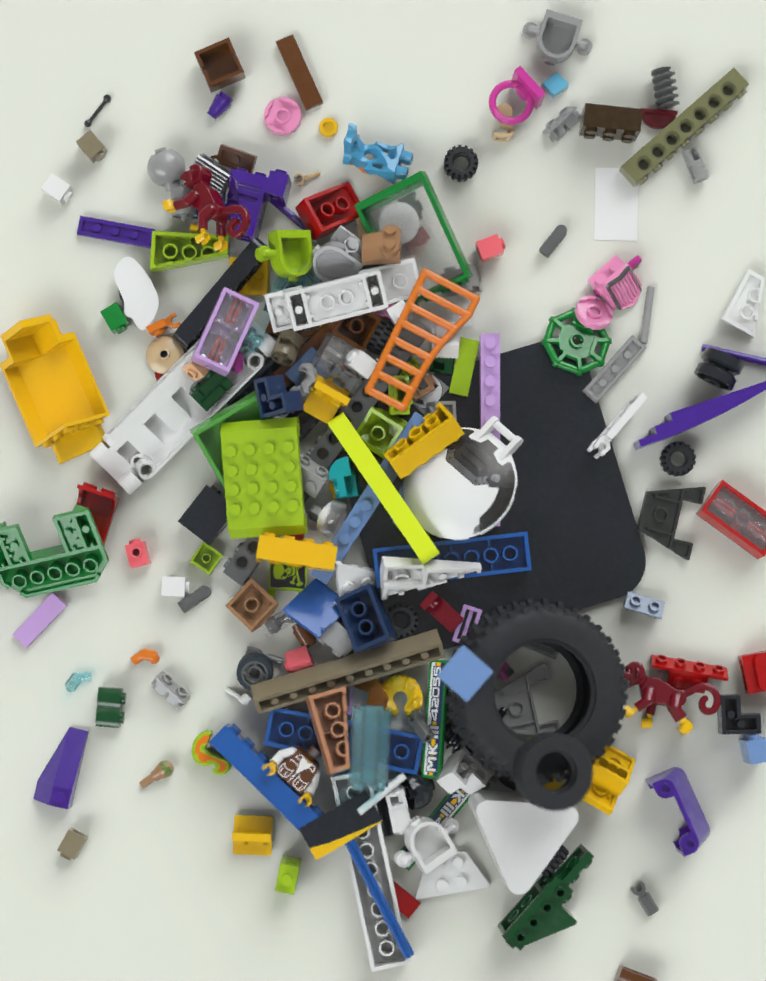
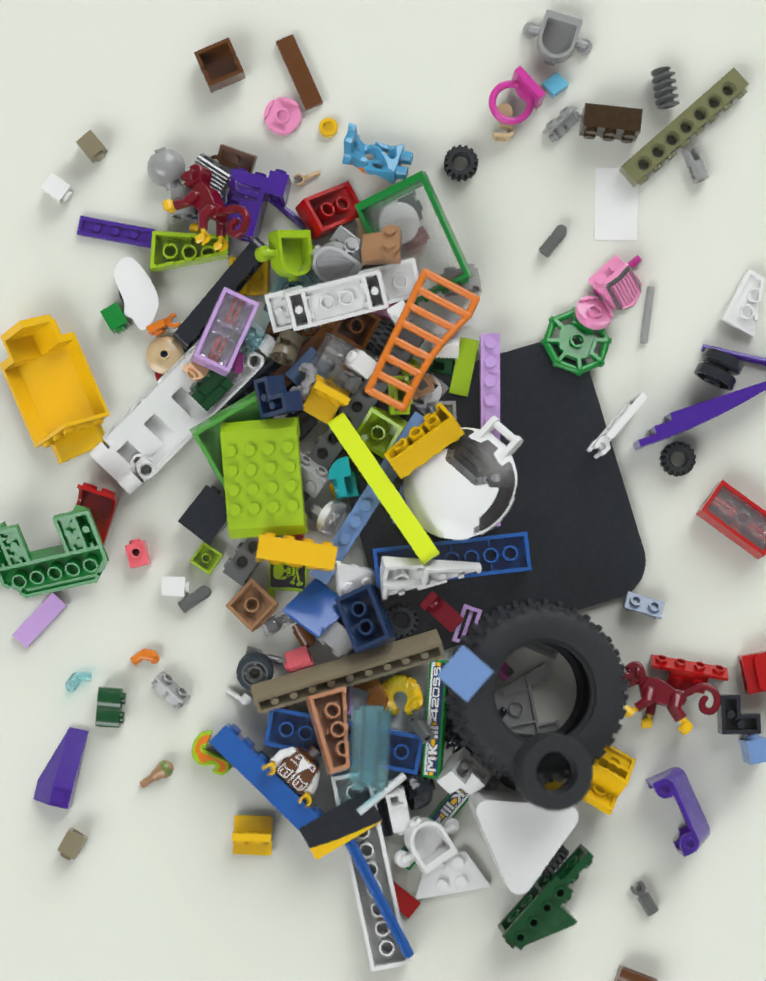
(107, 98): black hinge -> none
(219, 105): dark purple cone -> none
(288, 874): lime torso -> none
(490, 248): coral brick -> none
(614, 369): light grey tile -> none
(658, 118): dark red tile -> none
(661, 515): pearl dark grey wing -> none

